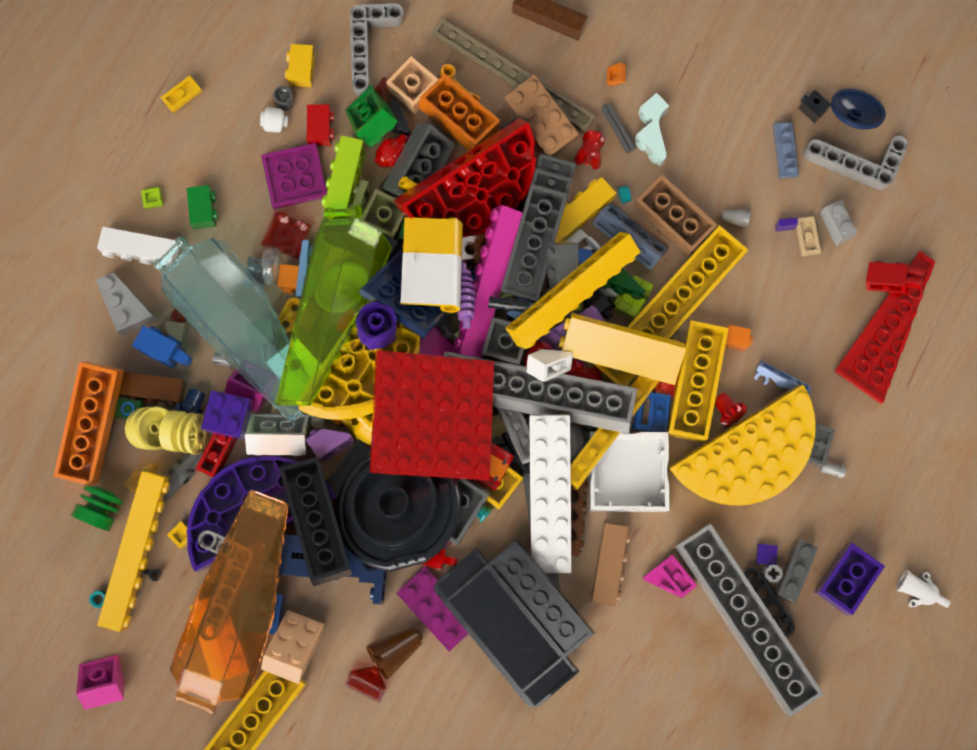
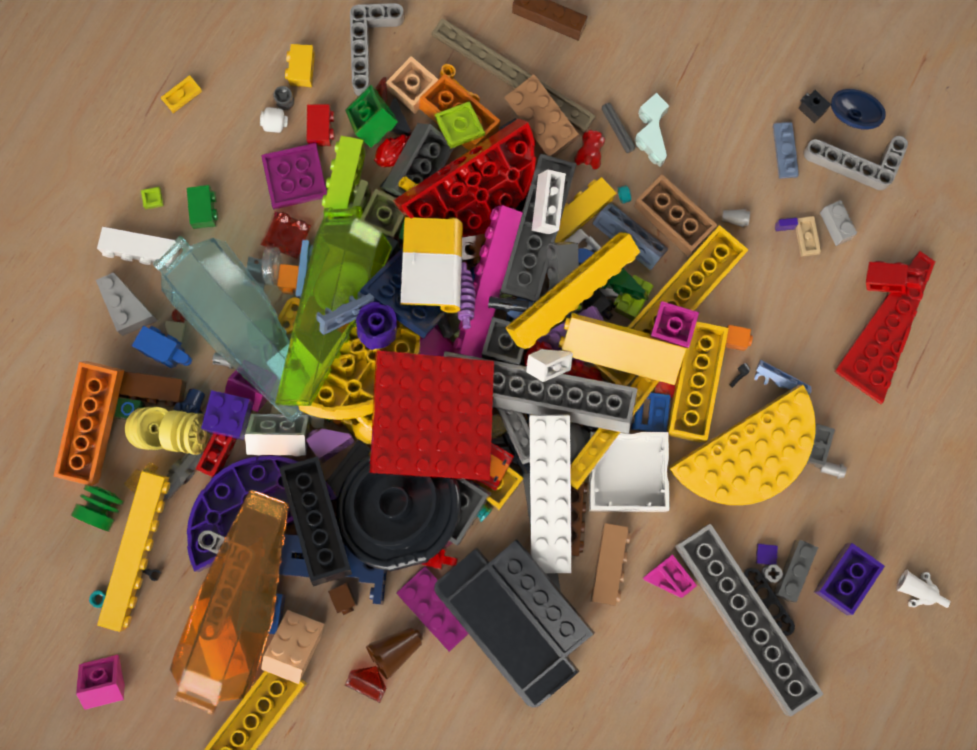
(179, 535): yellow plate -> none
(343, 314): none -> sand blue plate
(343, 599): none -> reddish brown brick
(459, 124): none -> lime tile
(548, 202): none -> white brick
(616, 74): orange plate -> none
(674, 324): none -> dark pink slope
(730, 410): red gear -> none
(744, 370): none -> black hand

